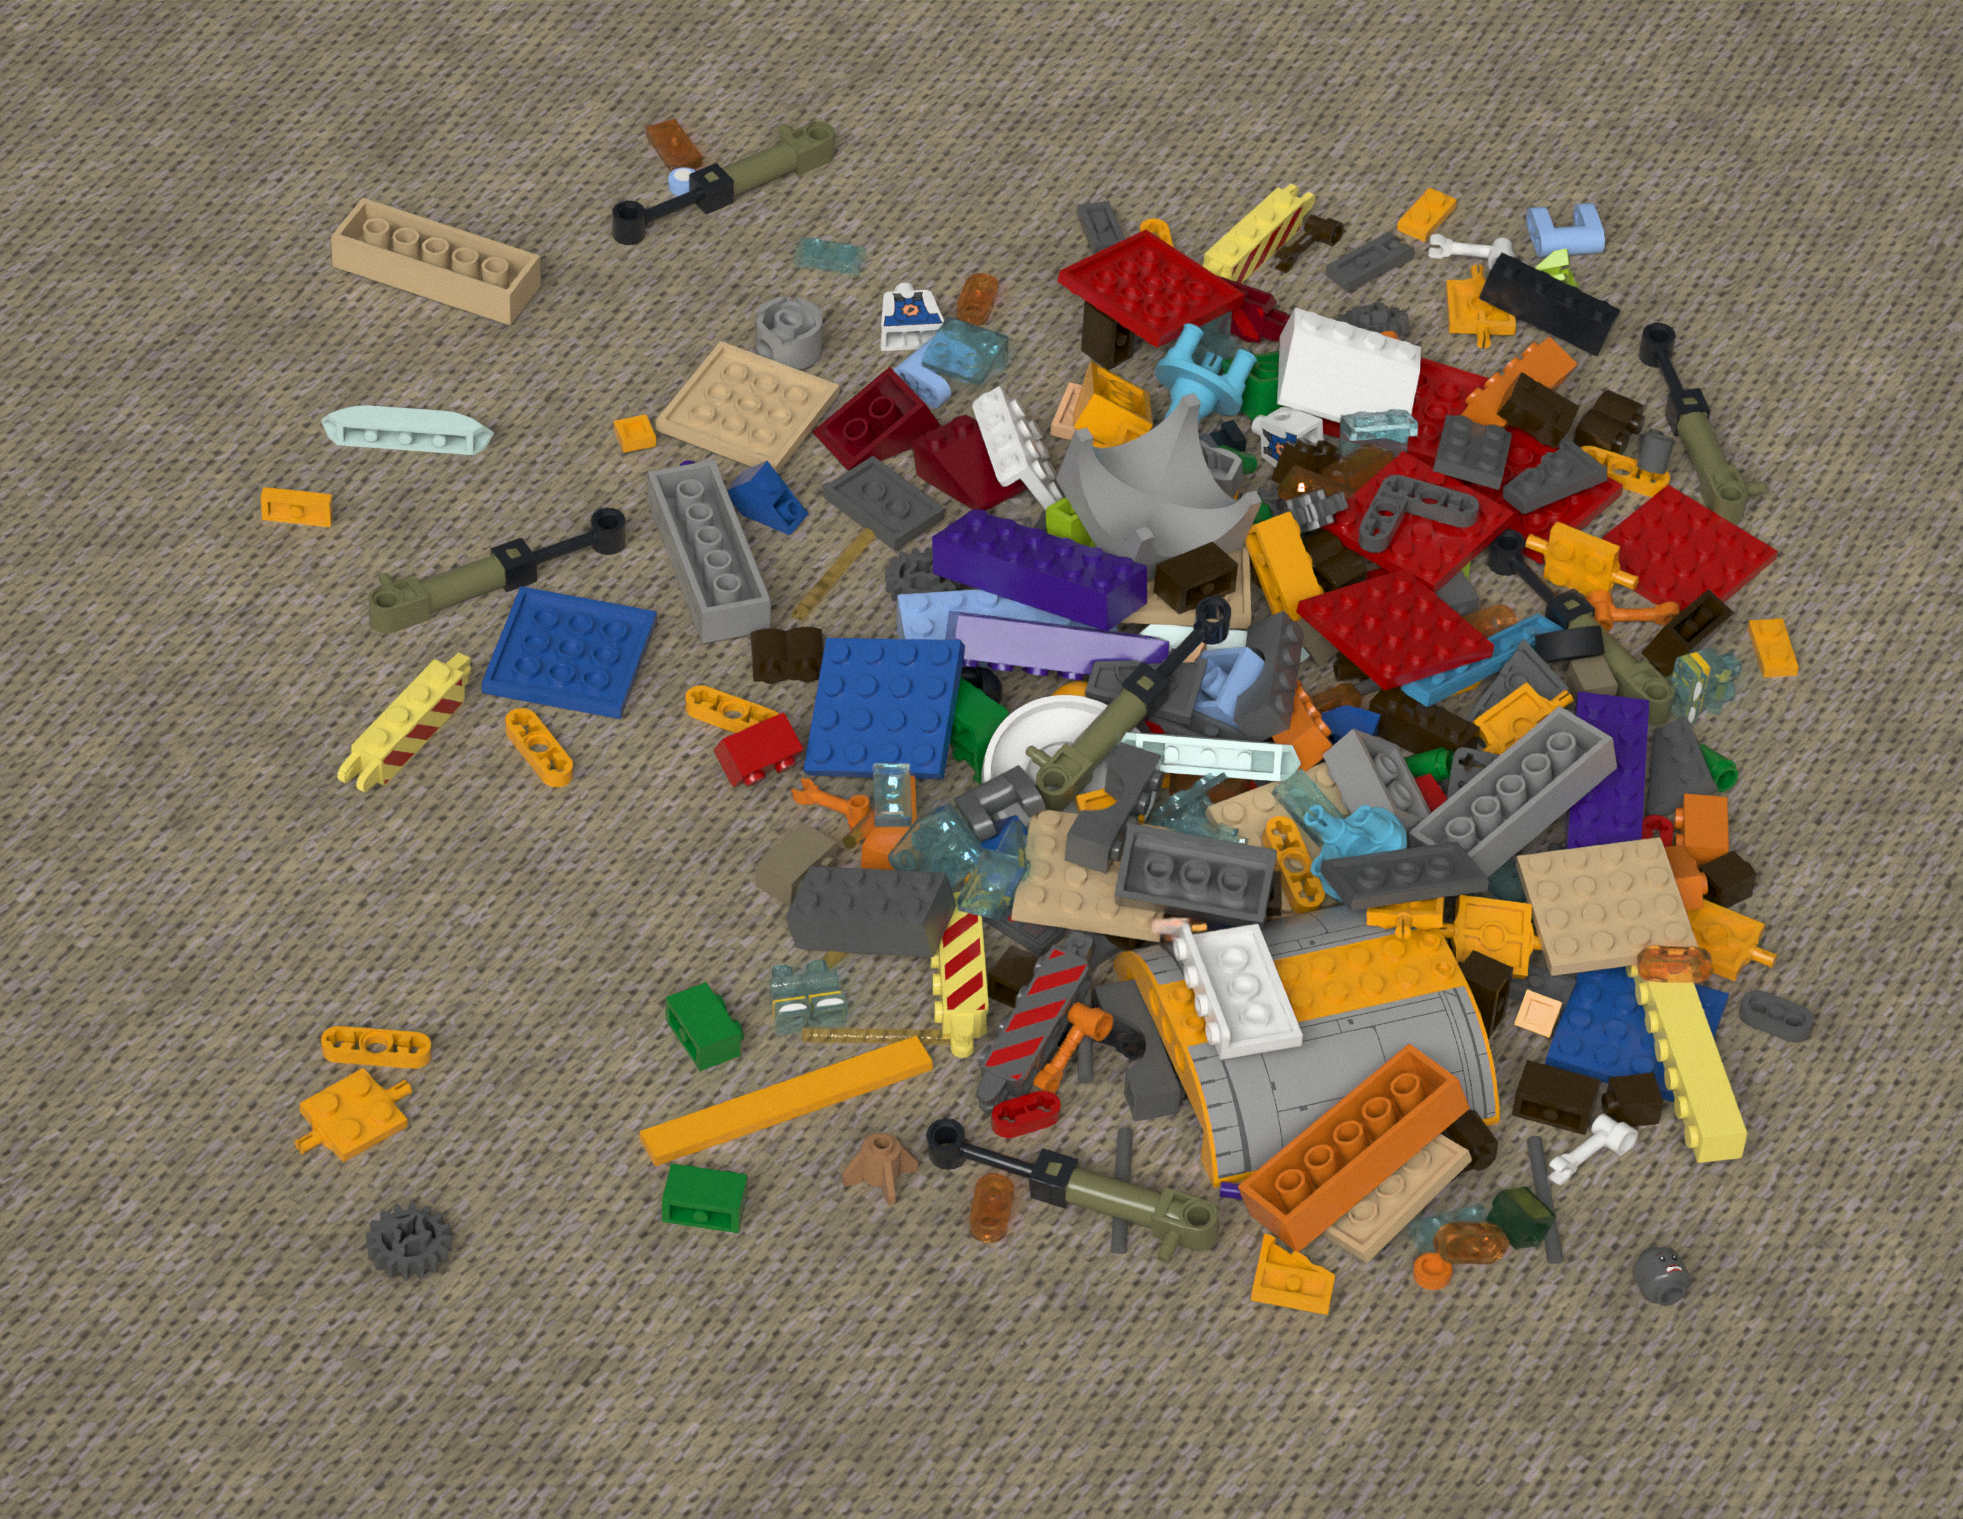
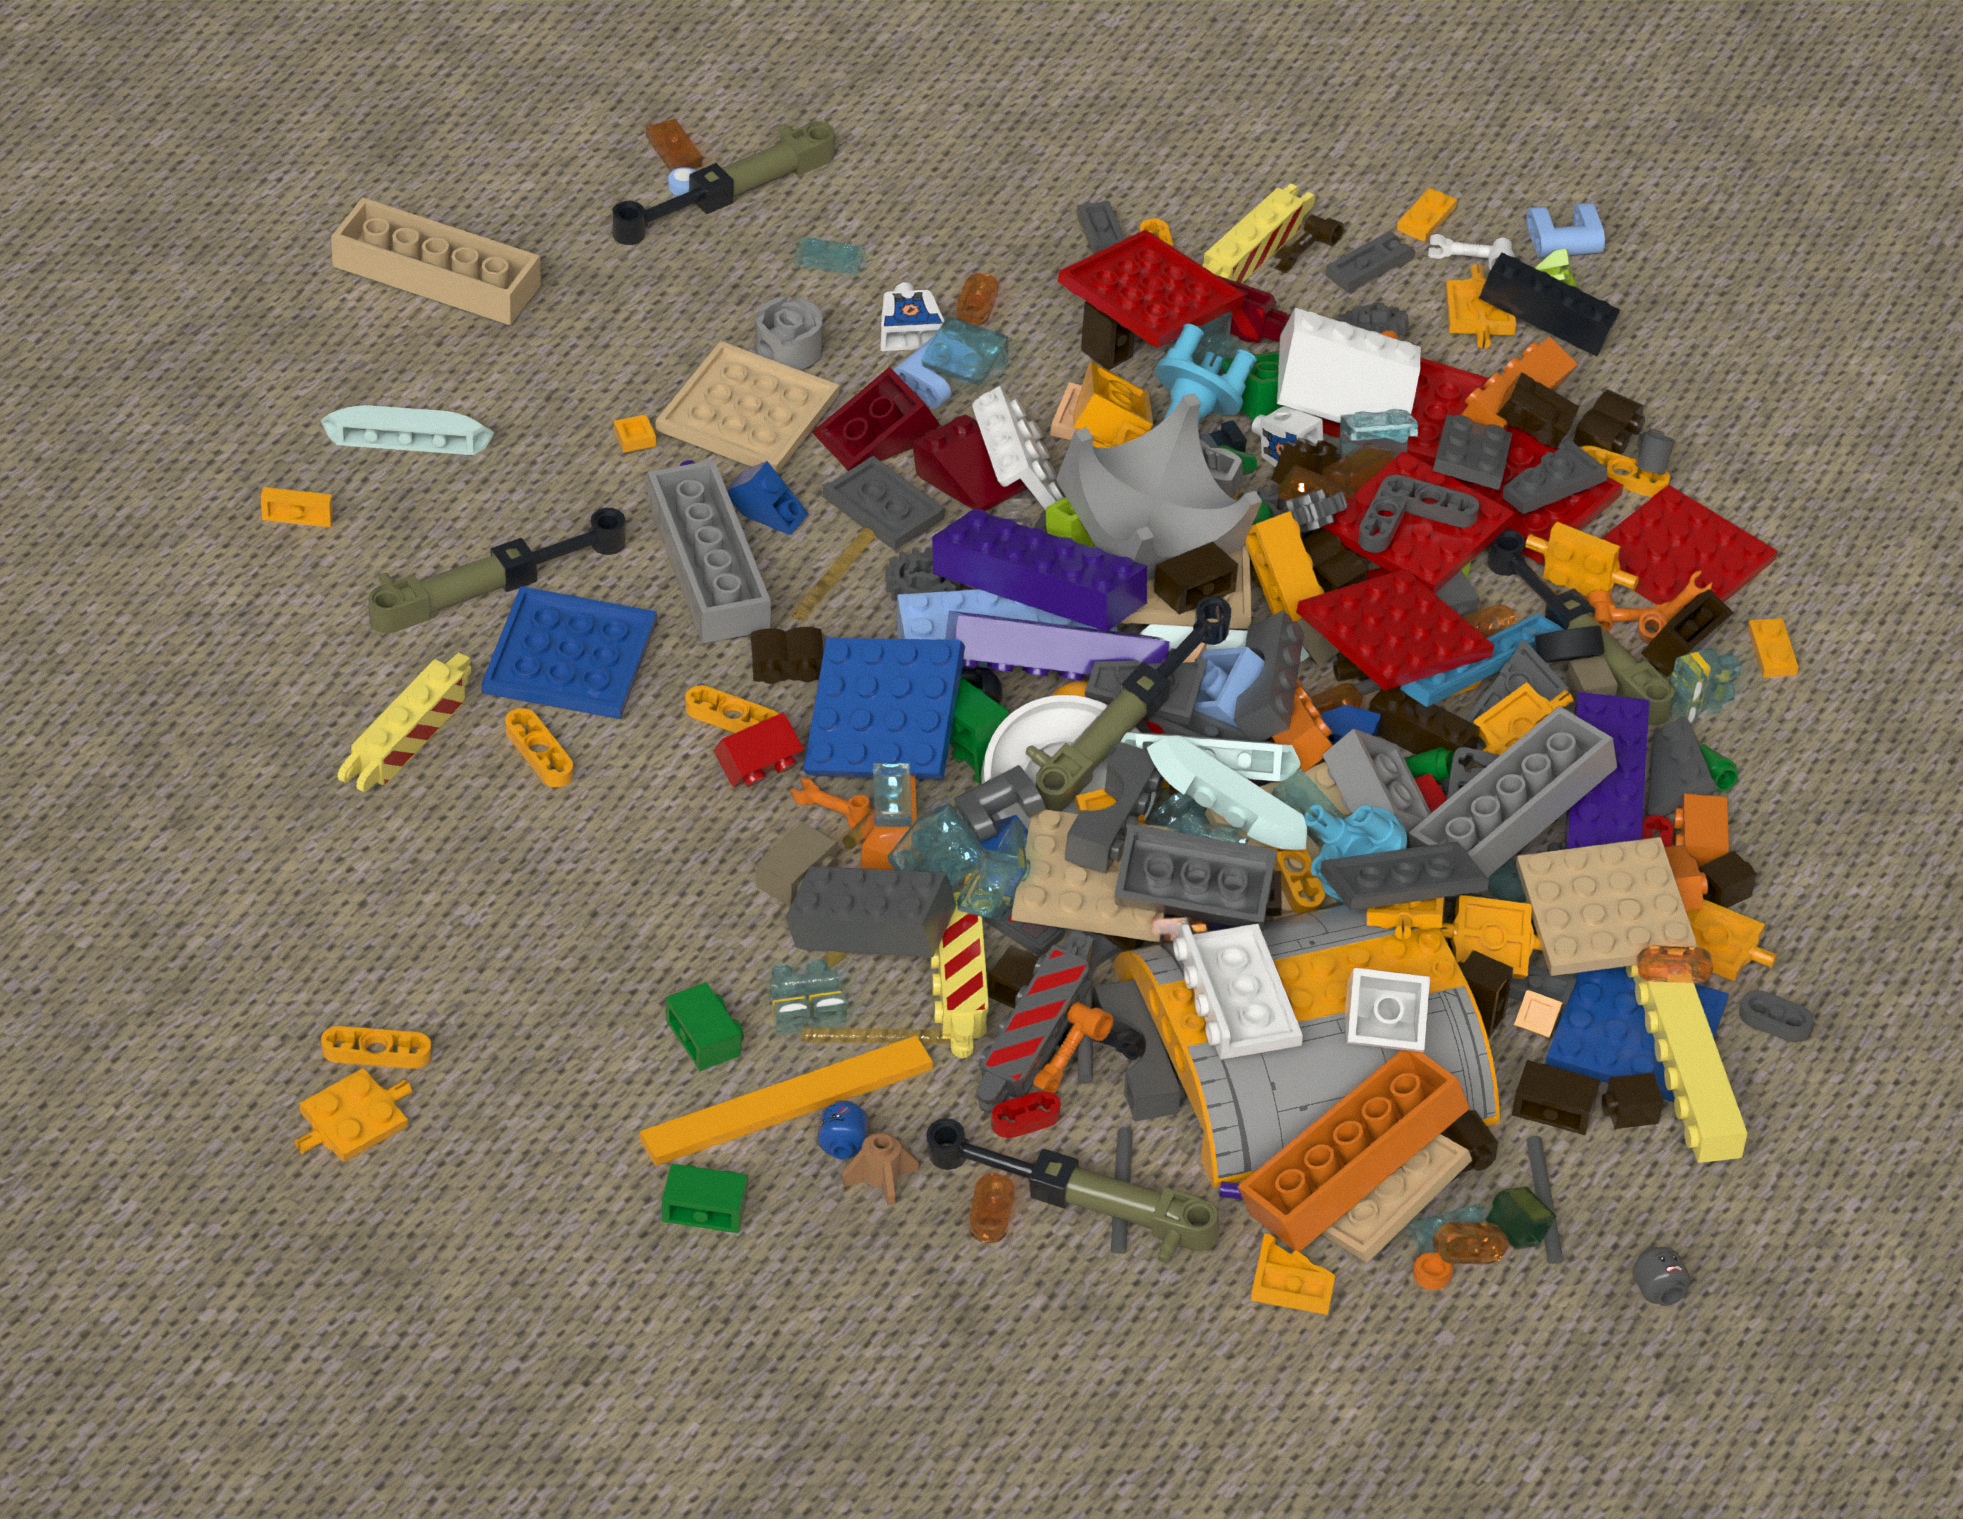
(410, 1241): dark grey gear -> none
(842, 1129): none -> blue head
(1228, 794): none -> light aqua brick
(1386, 1009): none -> white slope
(1607, 1134): white brick -> none
(1658, 620): none -> orange brick
(1689, 418): olive piece -> none

